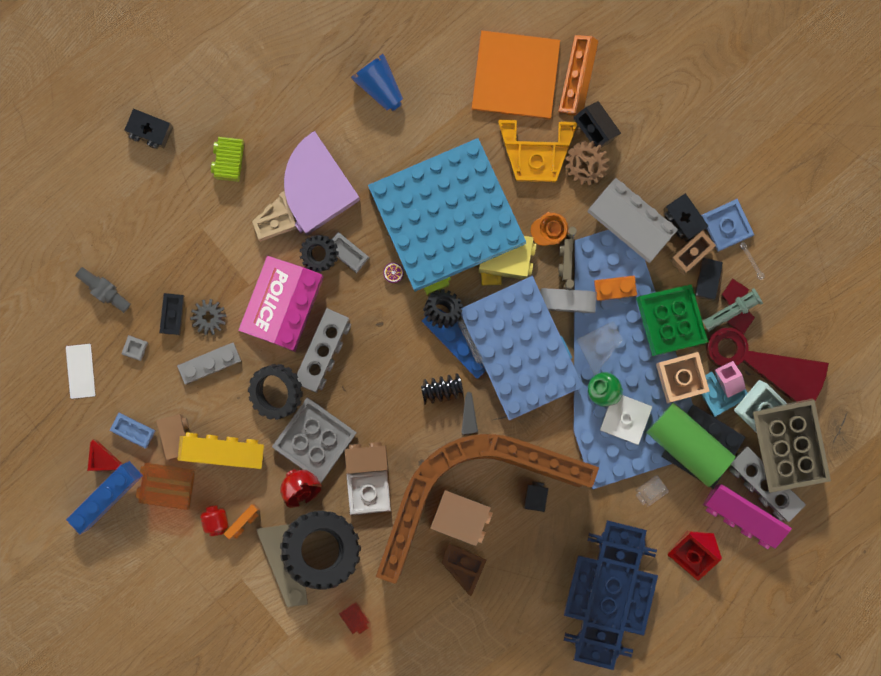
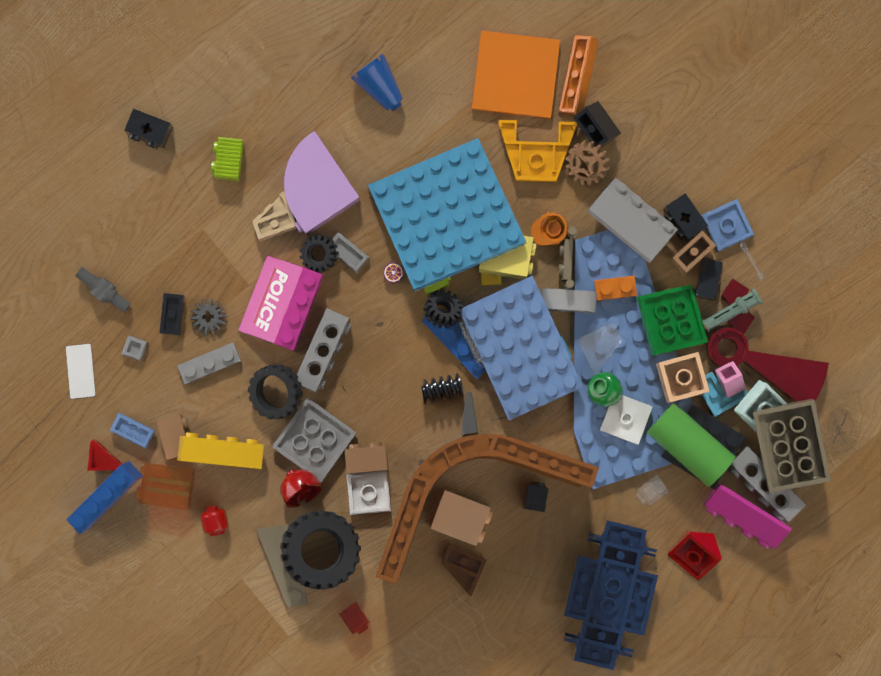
(237, 527): orange plate -> none

